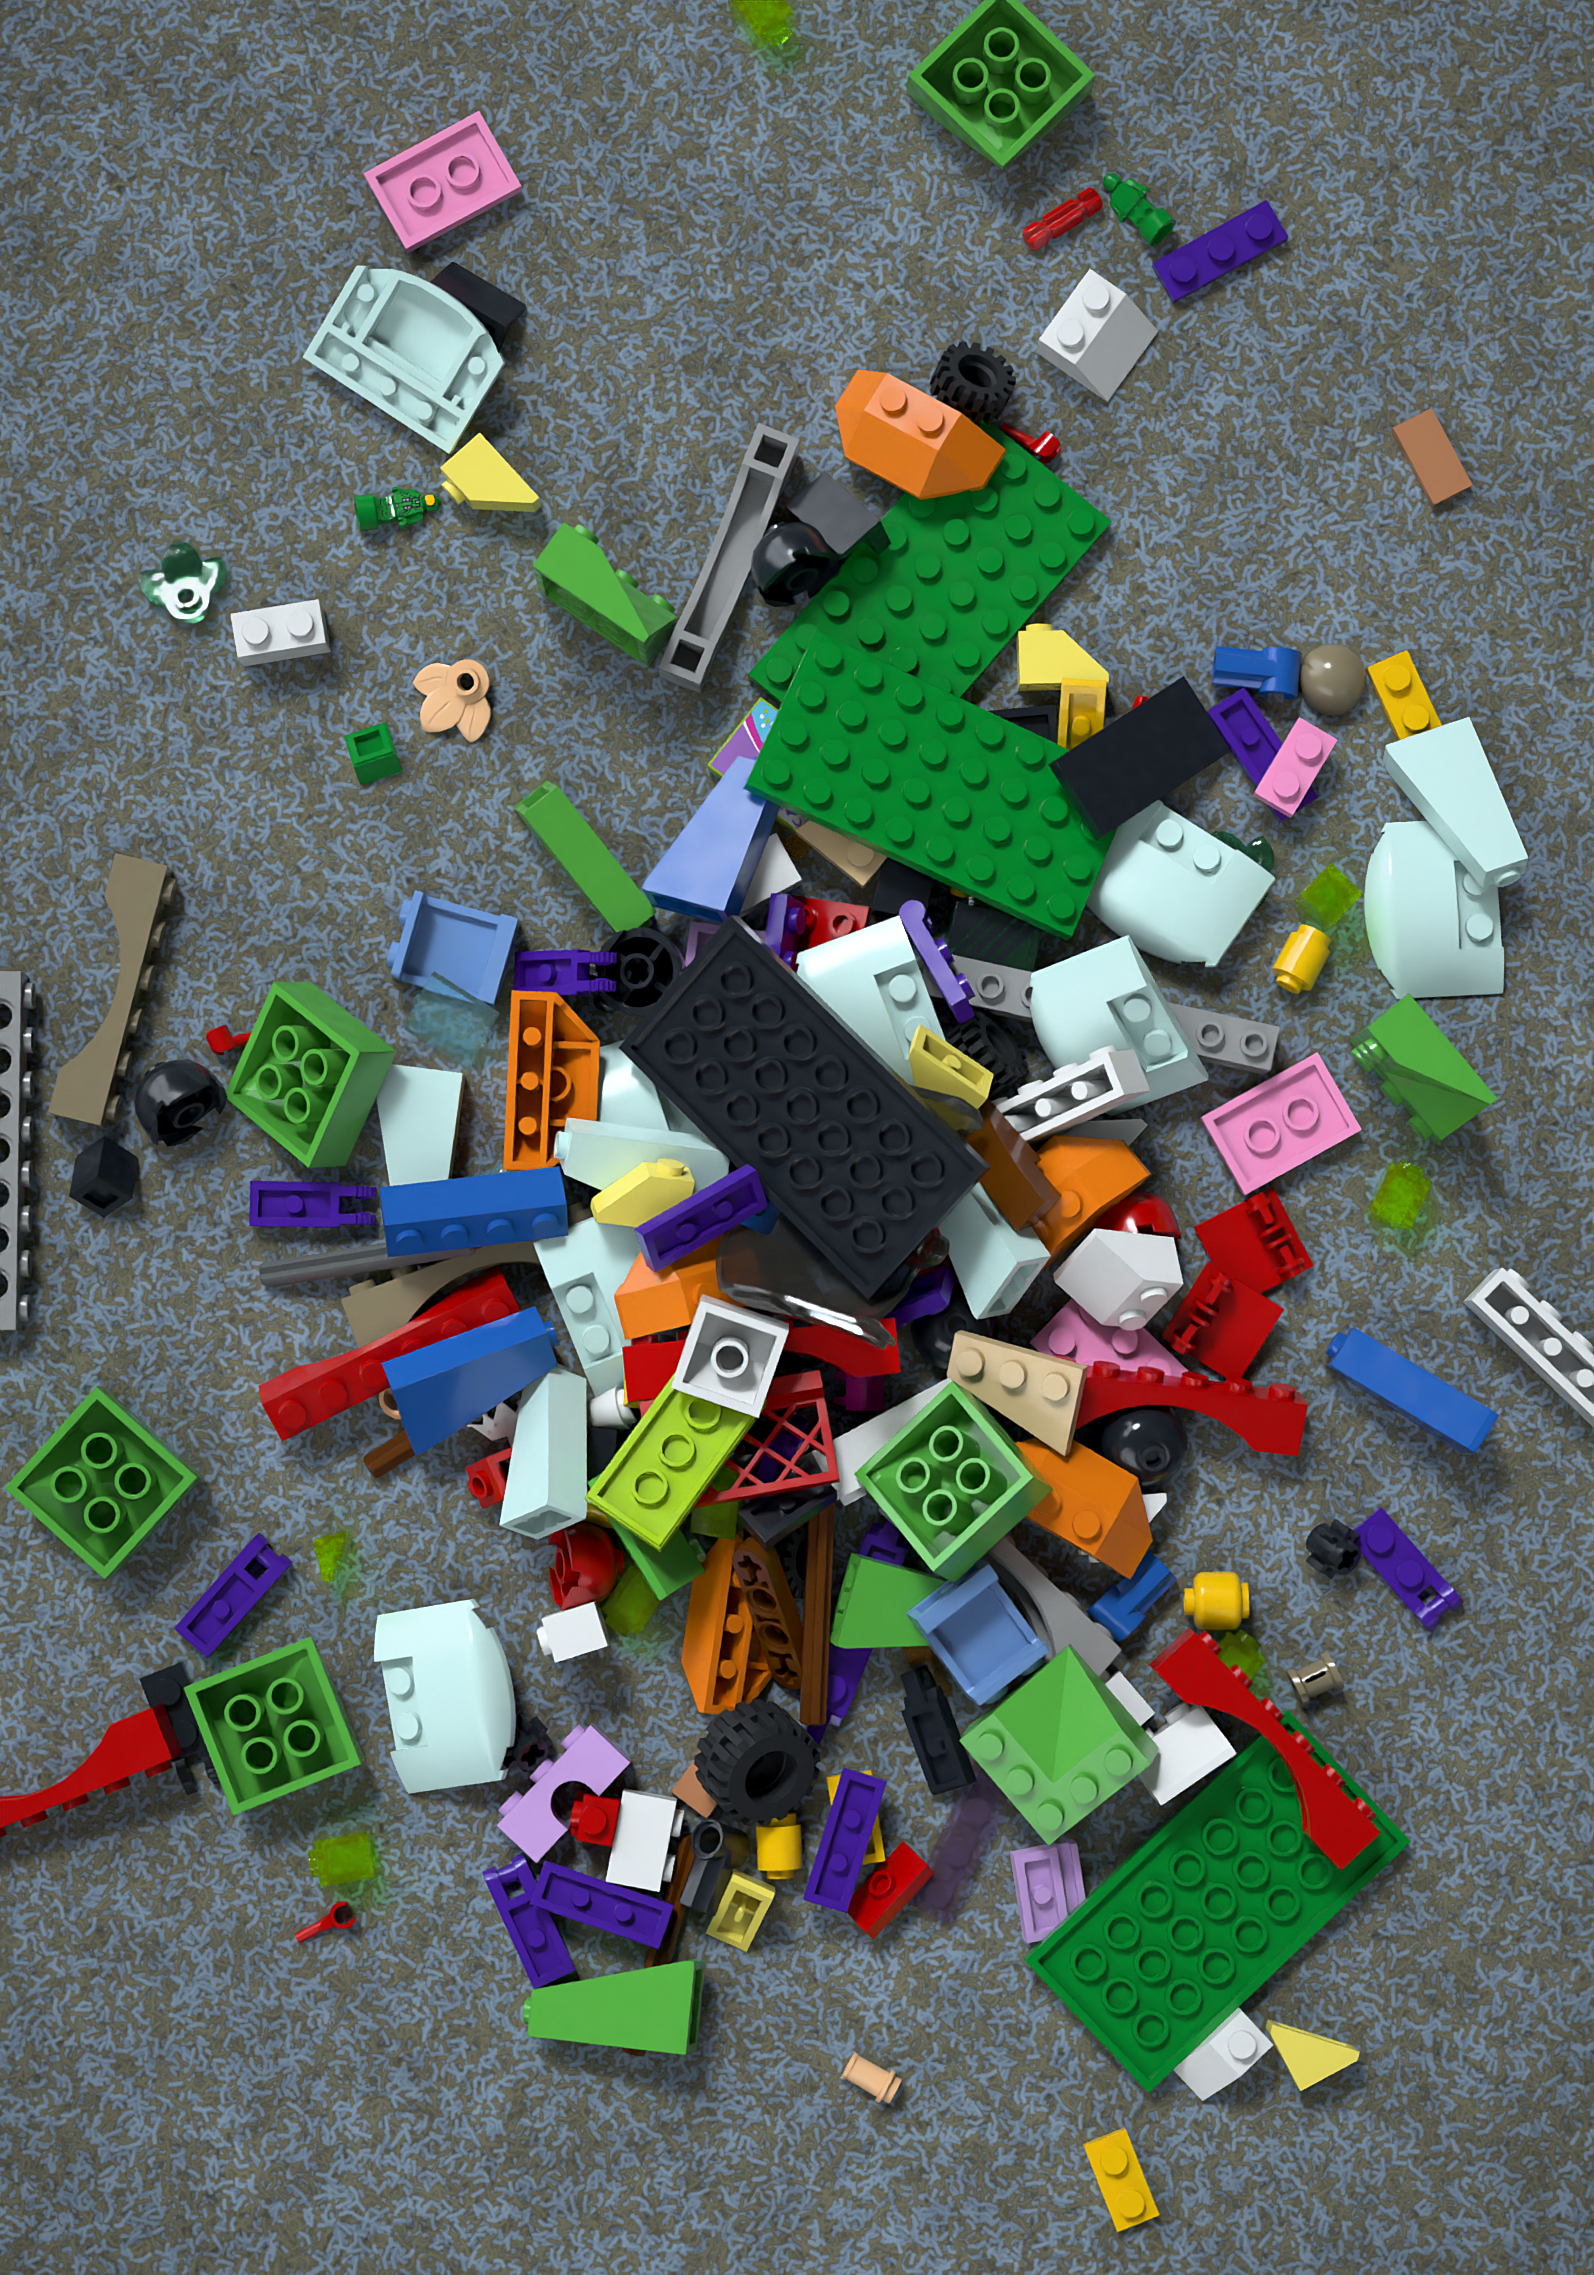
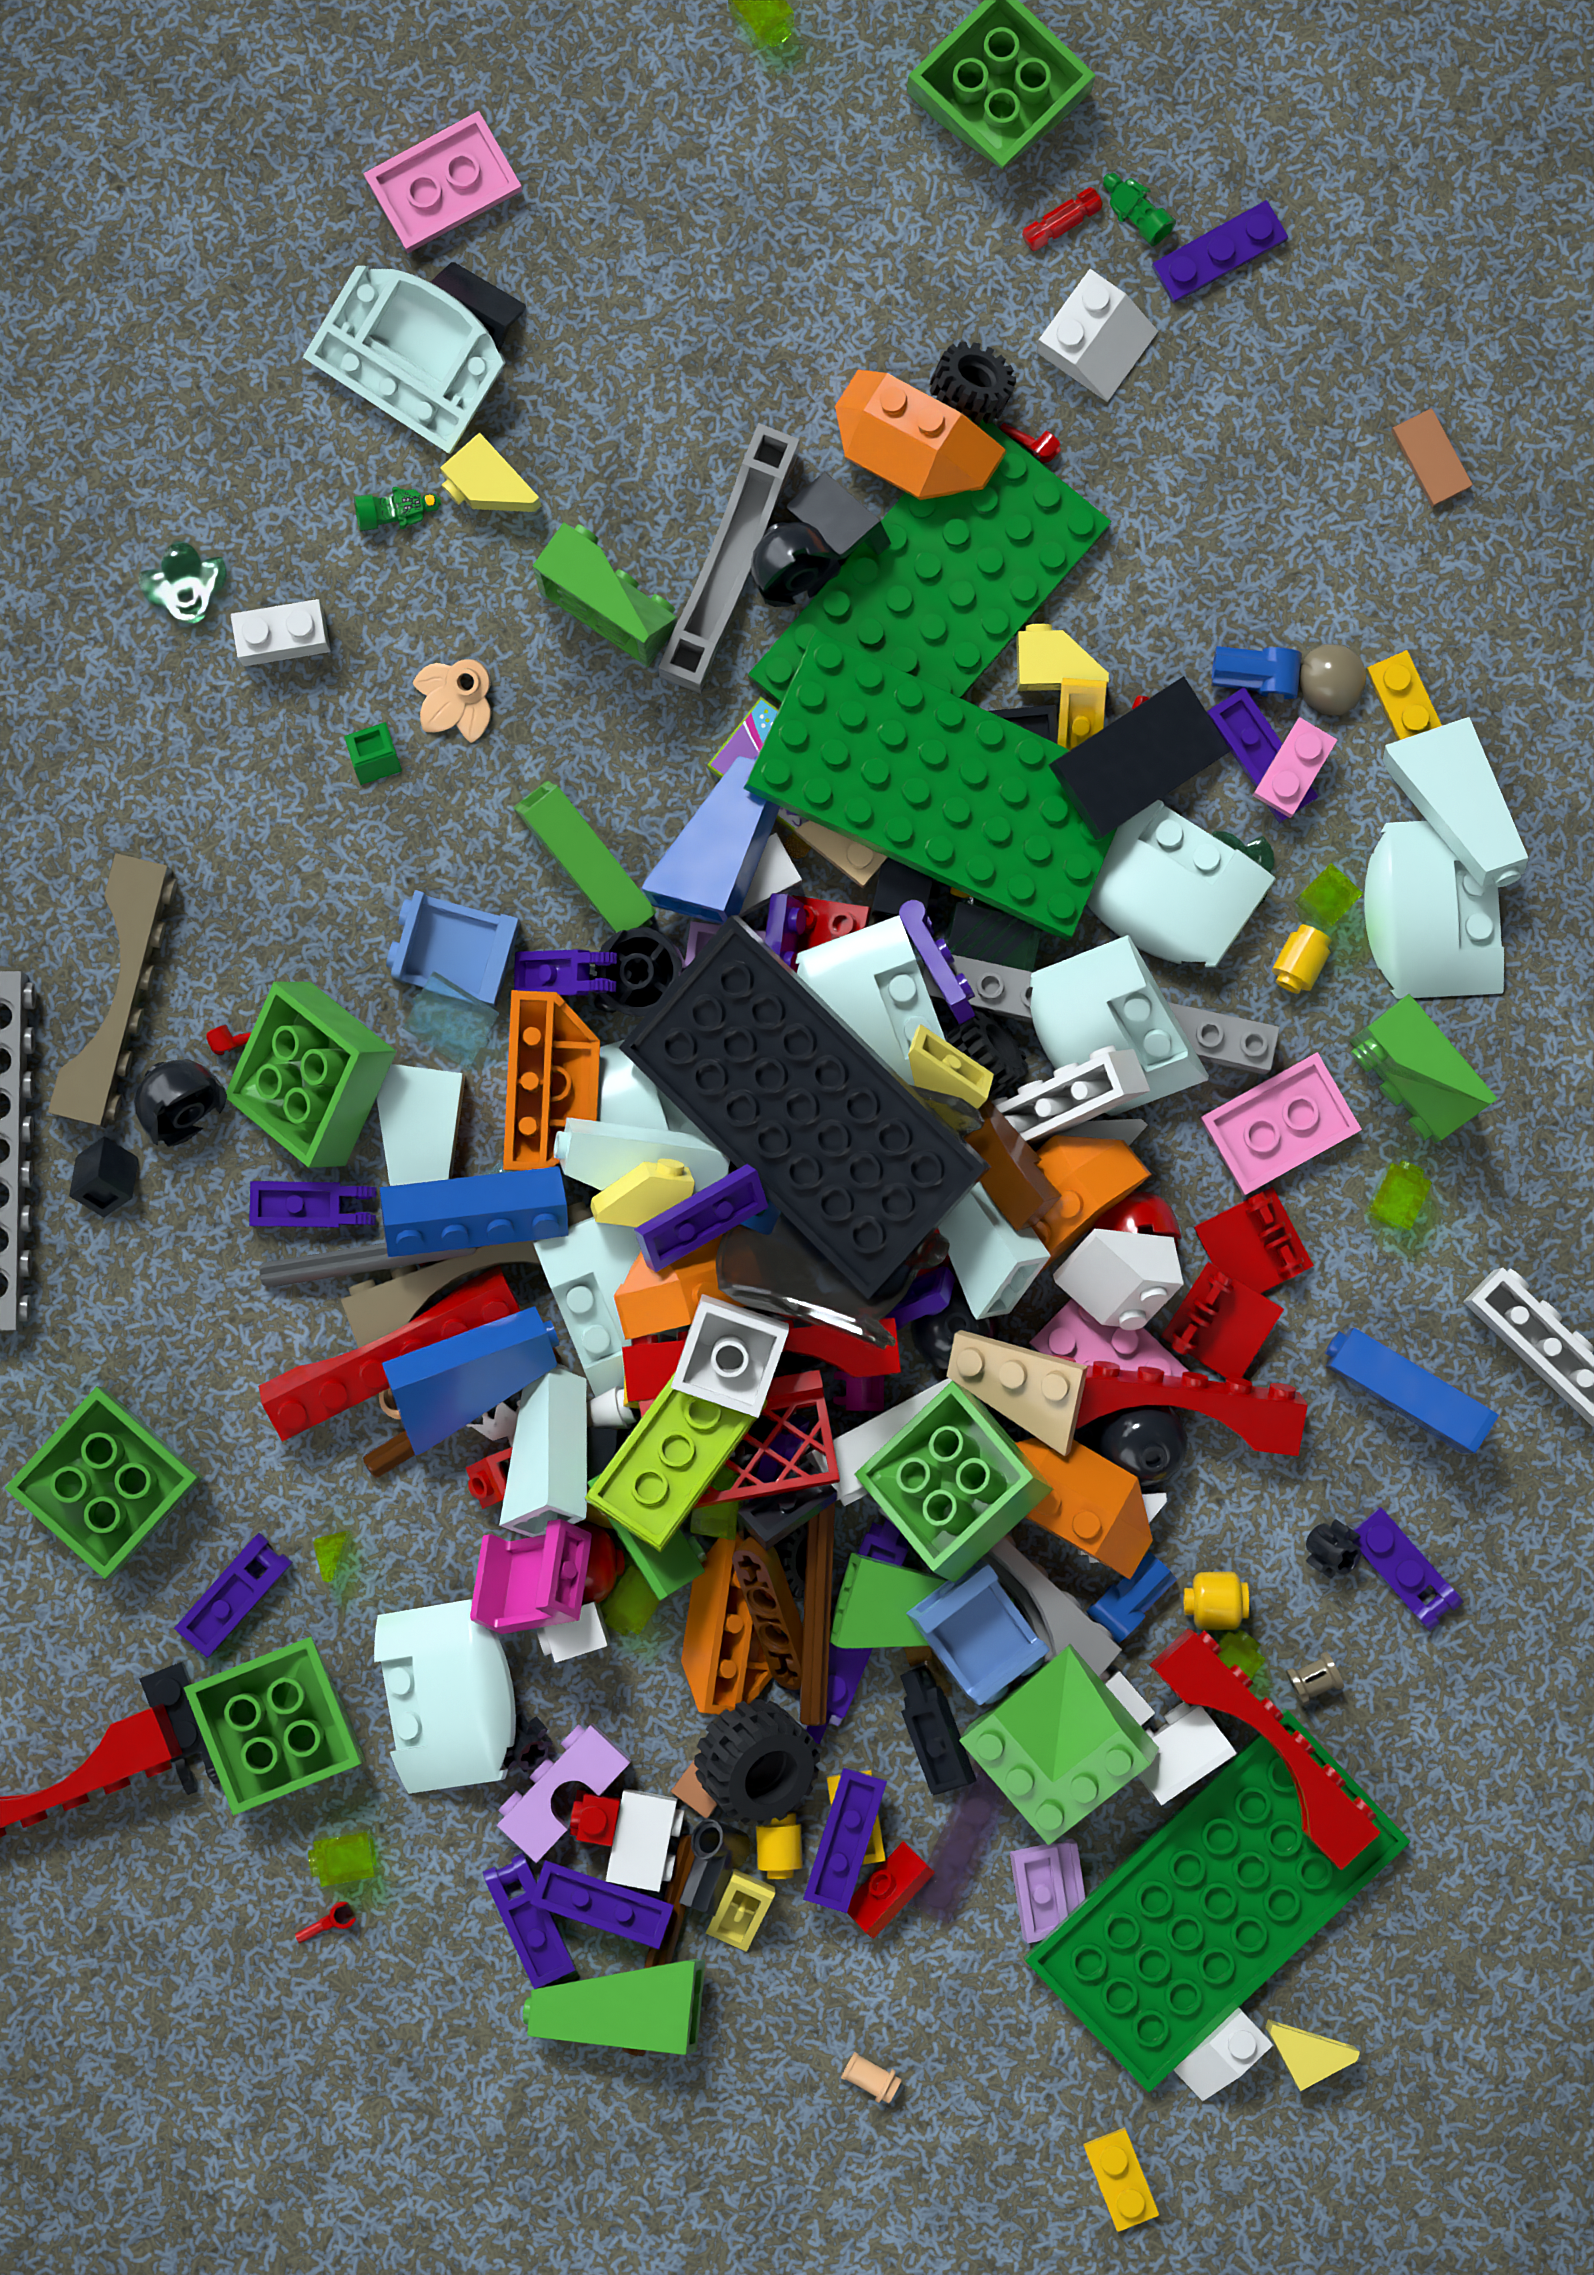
(531, 1579): none -> dark pink panel

